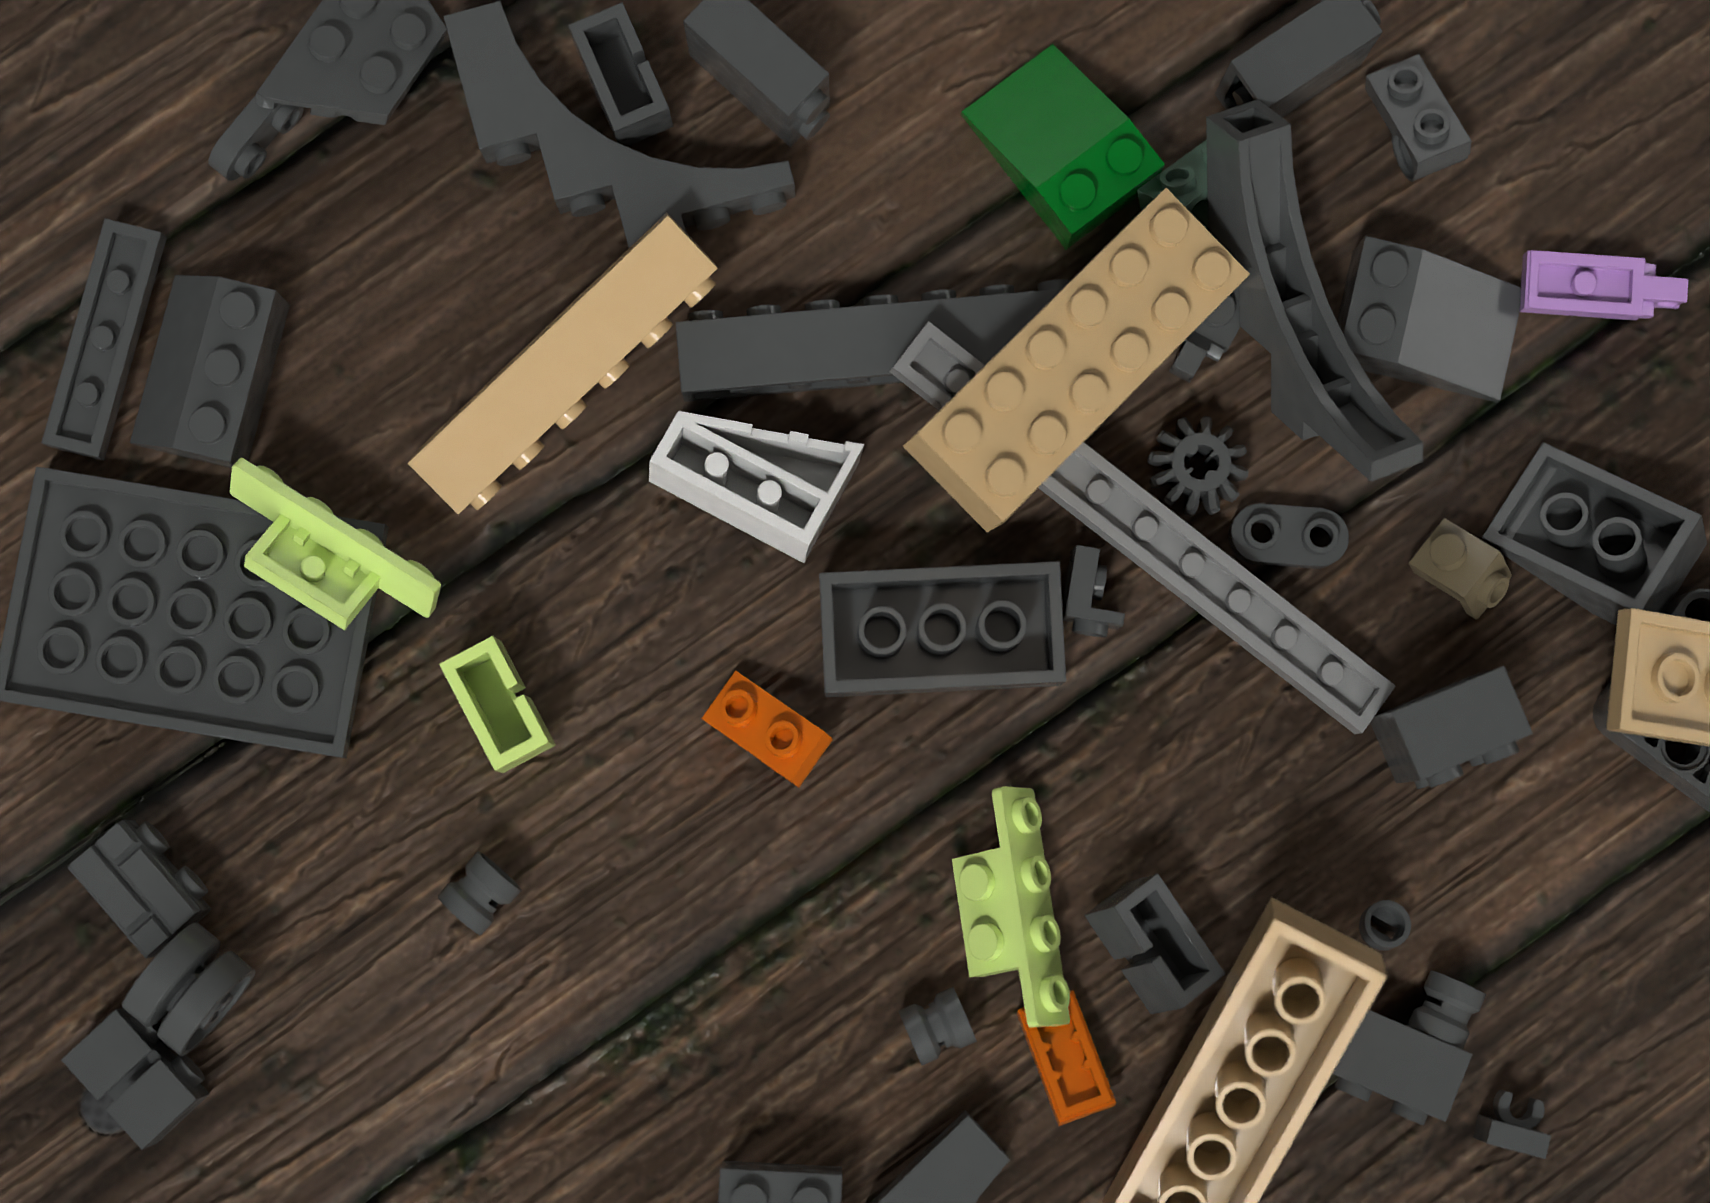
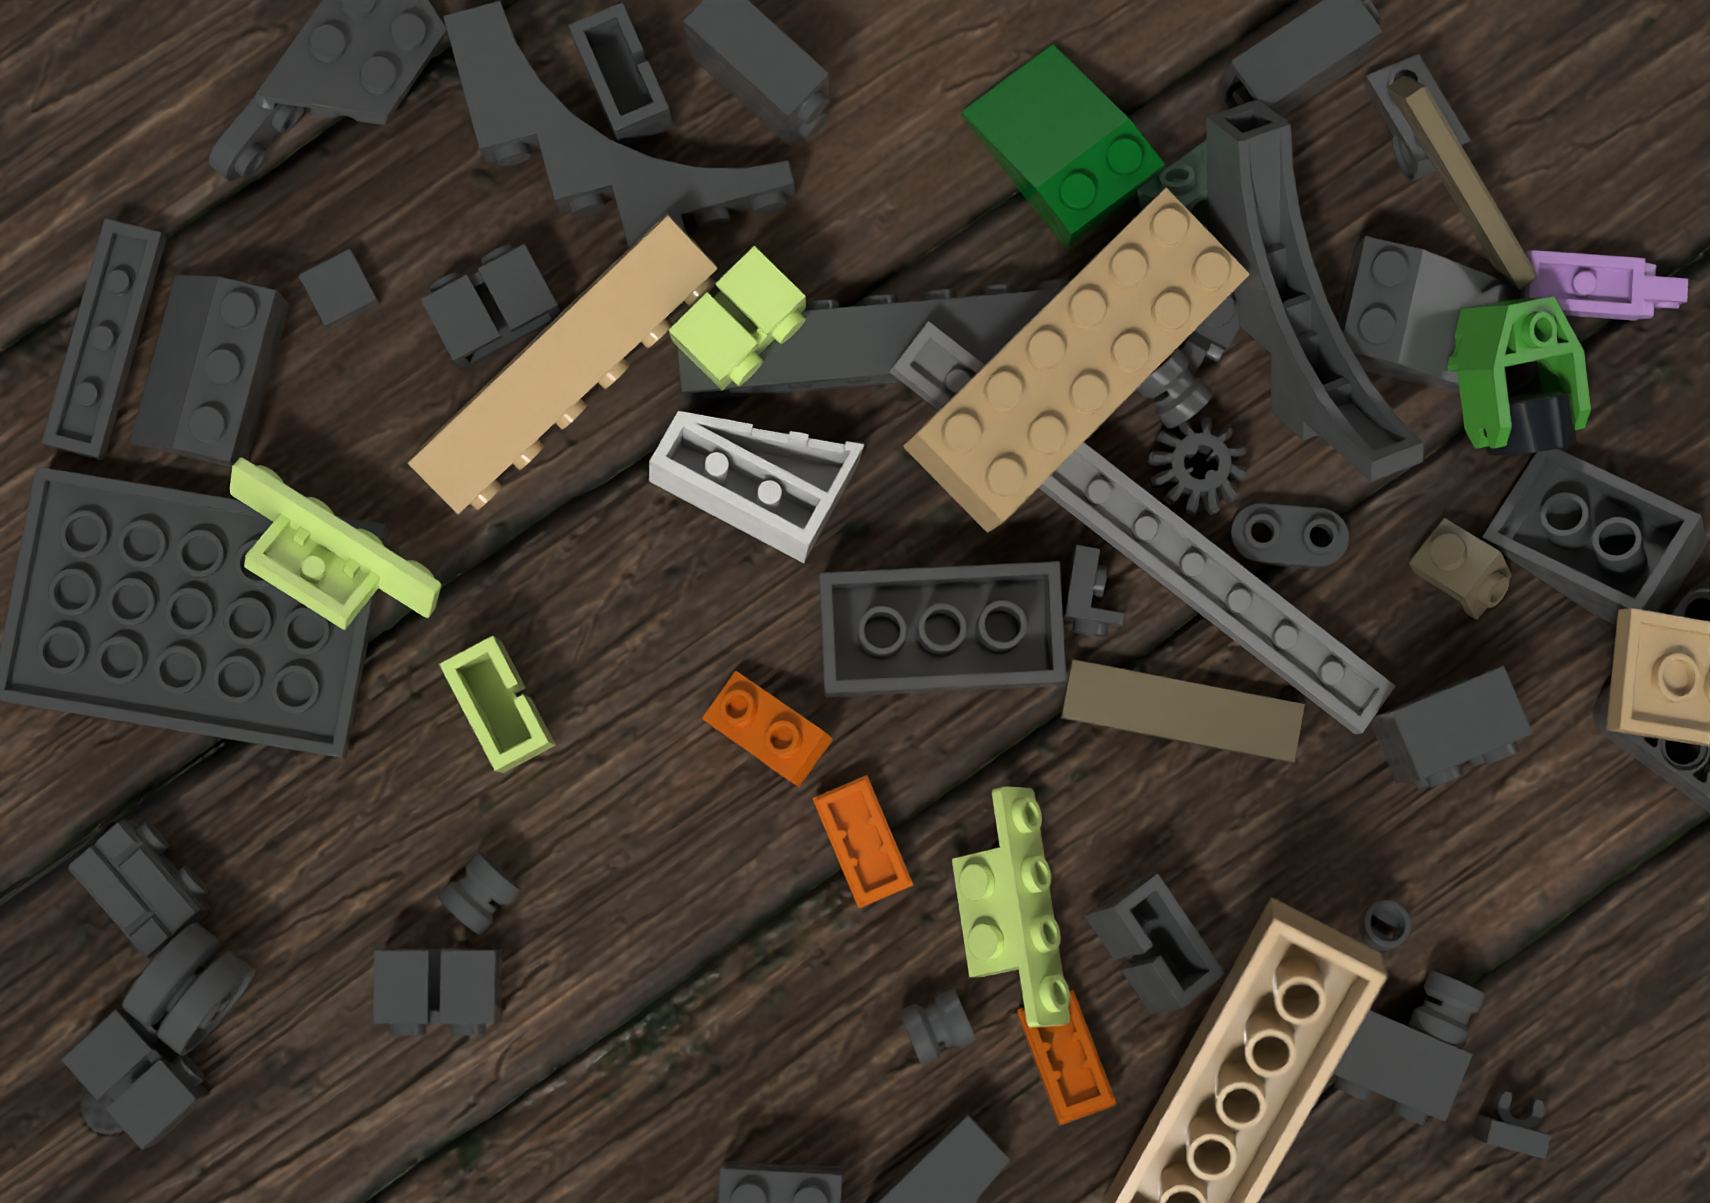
(339, 289): none -> dark grey tile
(437, 987): none -> dark grey piece
(490, 307): none -> dark grey piece
(737, 324): none -> yellowish green piece
(862, 841): none -> orange plate
(1175, 390): none -> dark grey wheel
(1182, 711): none -> dark tan tile
(1462, 181): none -> dark tan tile
(1509, 335): none -> bright green piece

